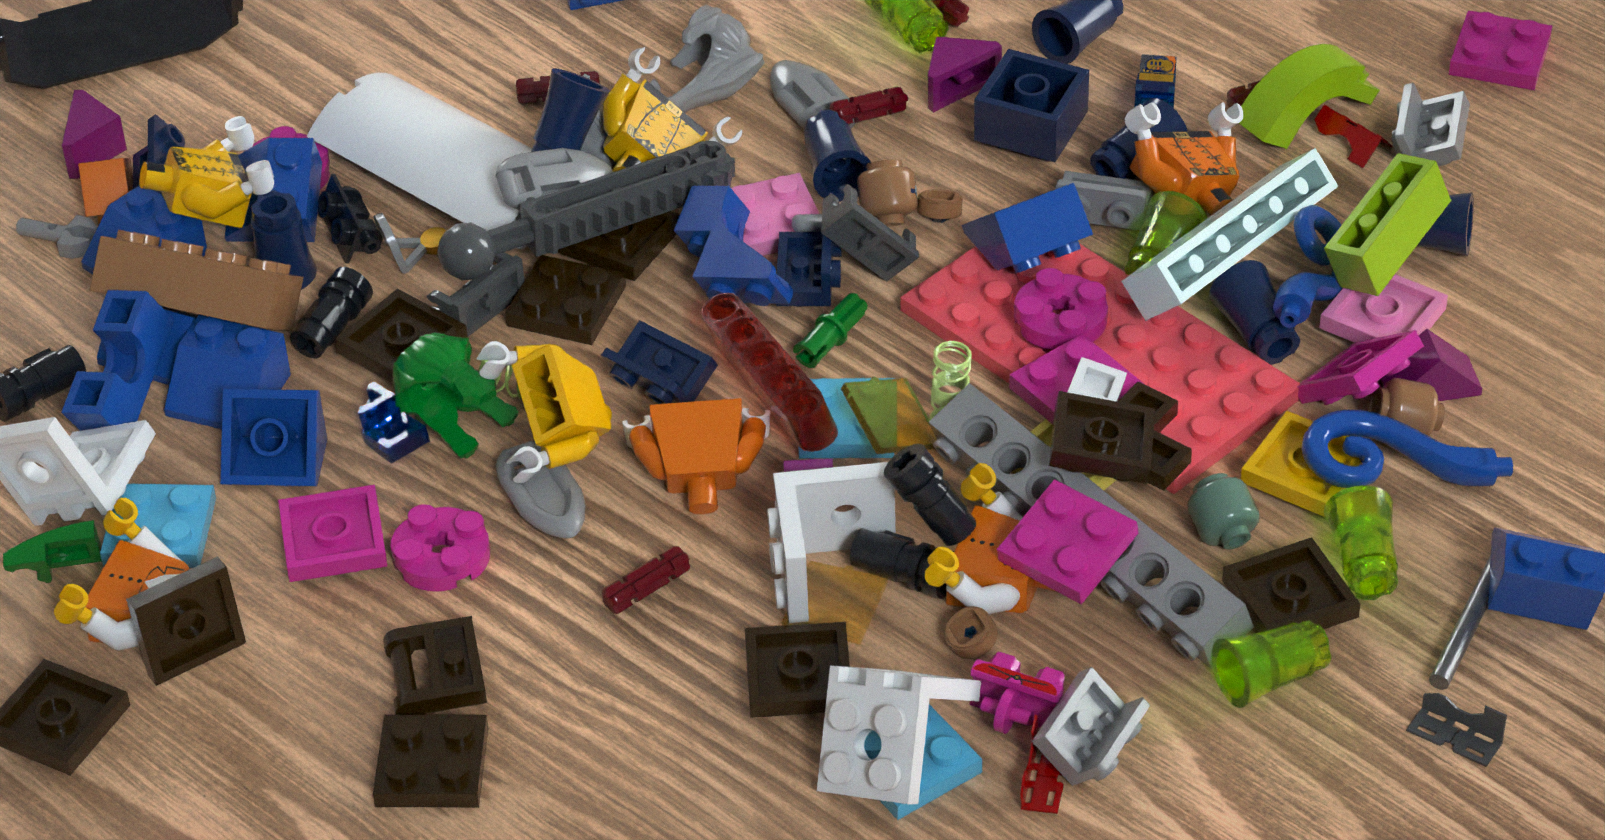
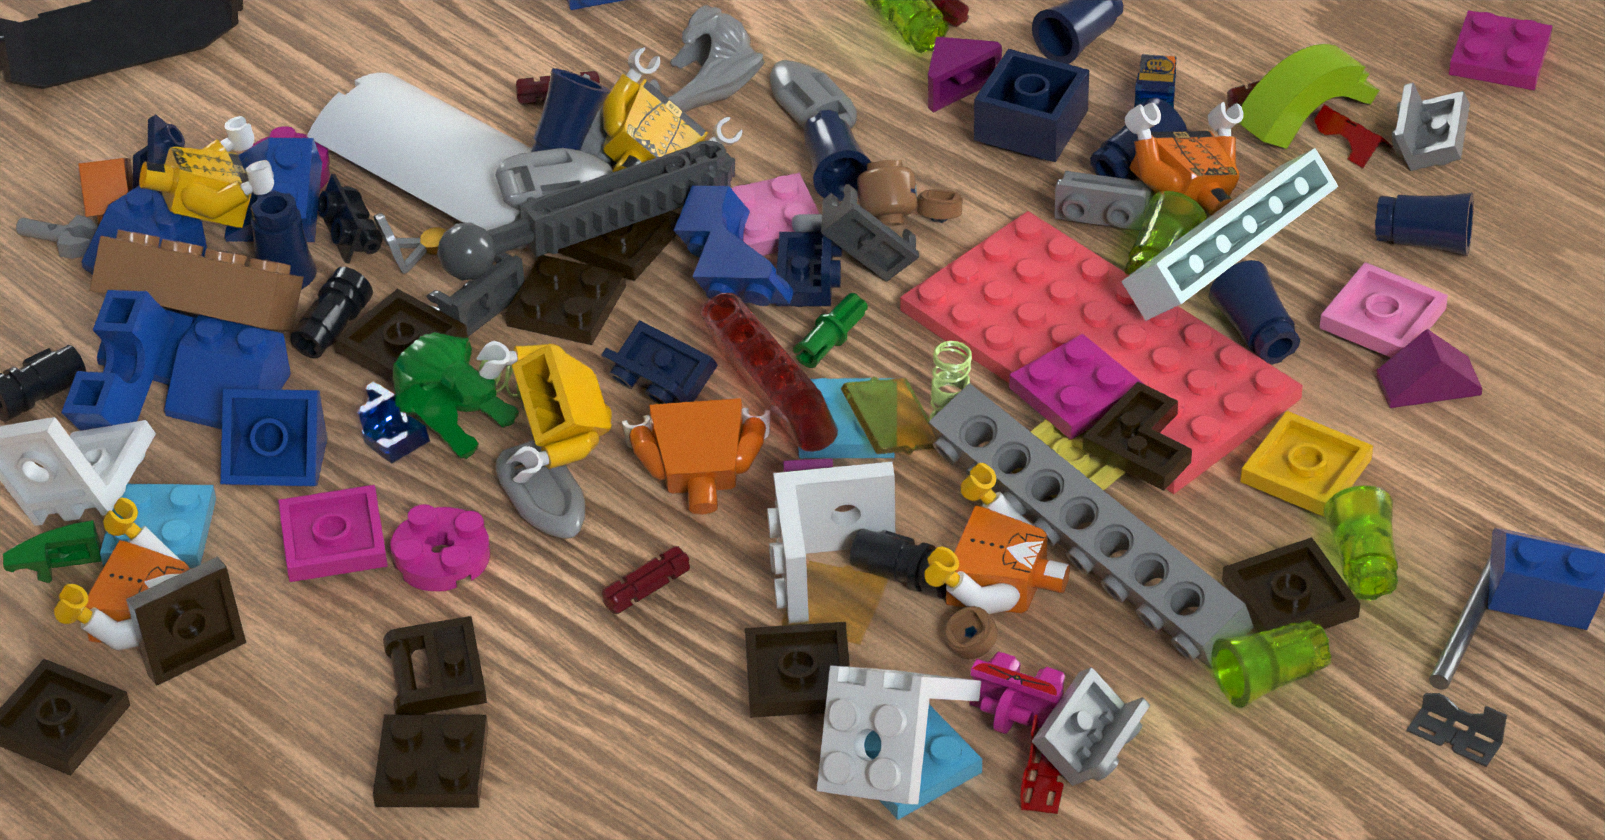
(90, 133): magenta slope -> none
(871, 105): dark red axle -> none
(934, 499): black axle -> none
(1031, 229): blue slope -> none
(1067, 541): dark pink plate -> none
(1080, 298): dark pink plate -> none
(1097, 380): white plate -> none
(1102, 437): dark brown plate -> none
(1223, 511): sand green head -> none
(1299, 291): blue plant -> none
(1359, 368): dark pink plate -> none
(1387, 224): lime brick -> none
(1409, 403): medium nougat head -> none
(1450, 463): blue plant -> none

